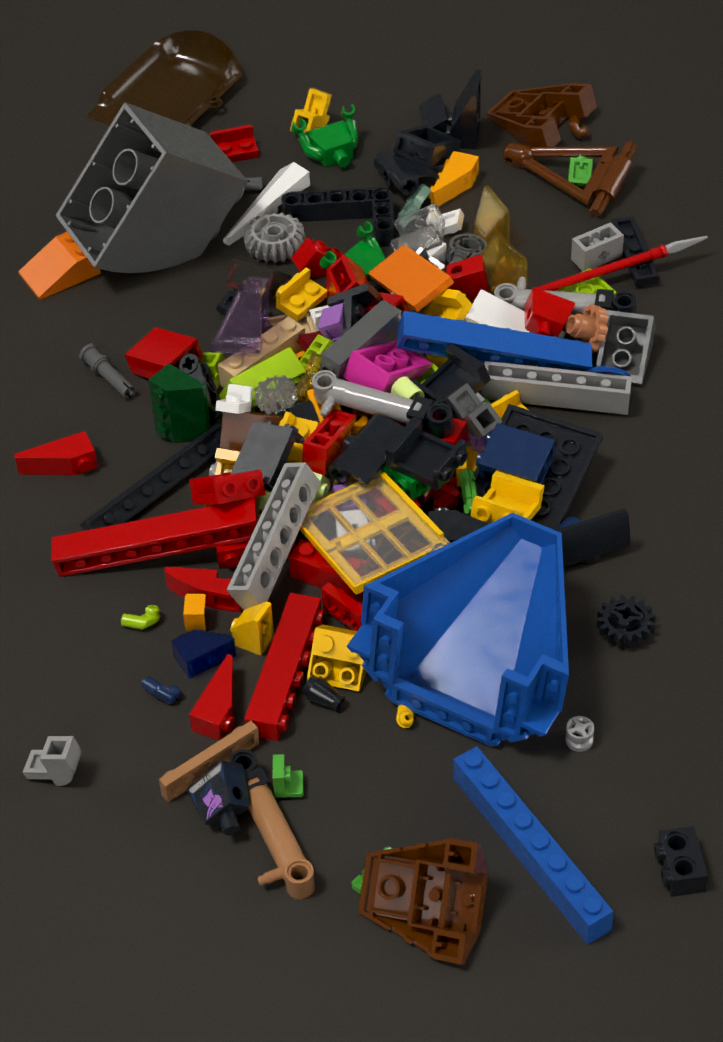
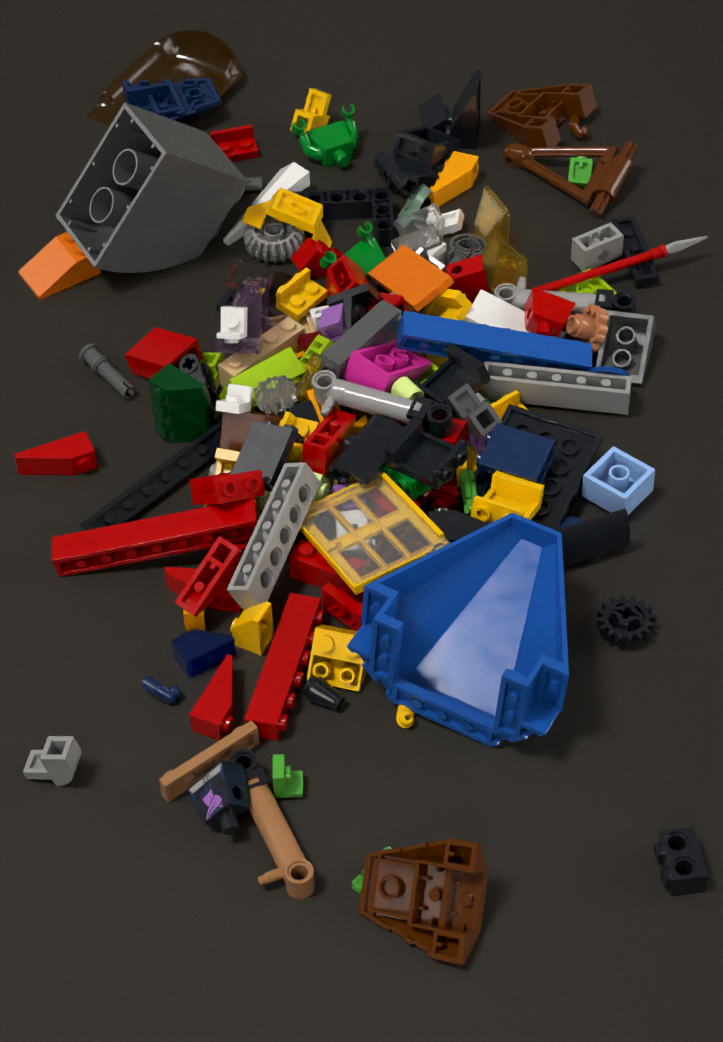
(144, 621): lime arm -> none
(173, 100): none -> dark blue wedge
(210, 577): none -> red slope
(233, 324): none -> white bracket
(292, 209): none -> yellow piece
(533, 845): blue brick -> none
(584, 728): light grey wheel -> none
(618, 481): none -> light blue brick

